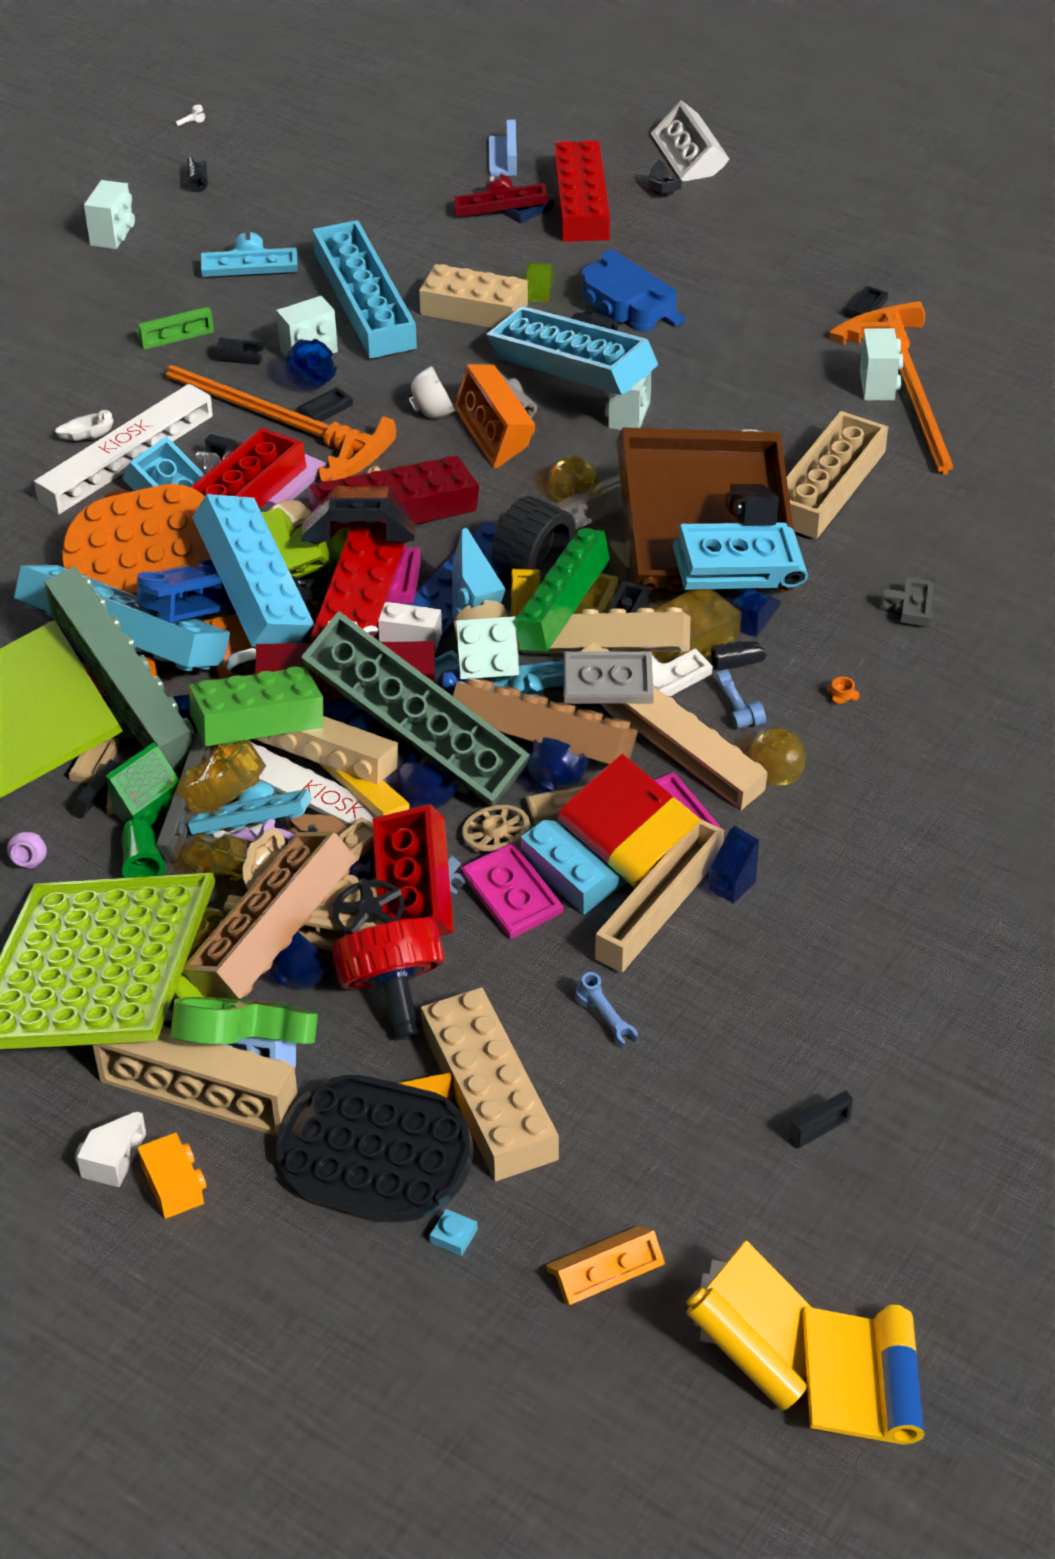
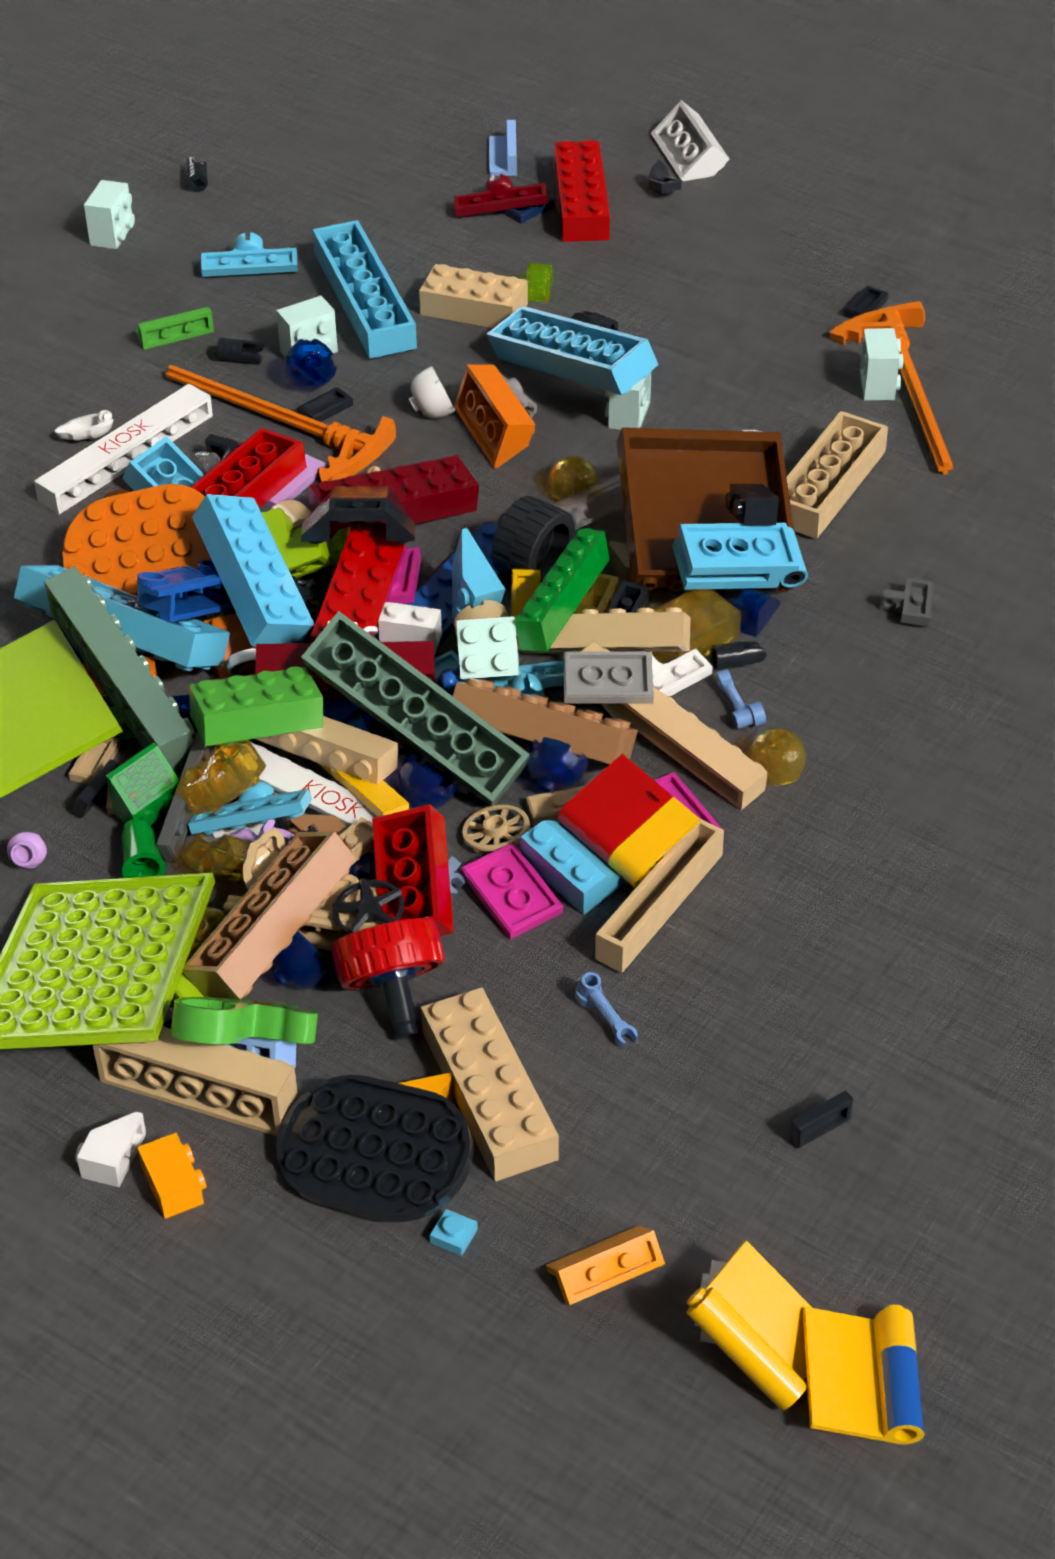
(194, 116): white hand -> none
(628, 292): blue brick -> none
(734, 865): clear blue slope -> none
(842, 690): orange plate -> none

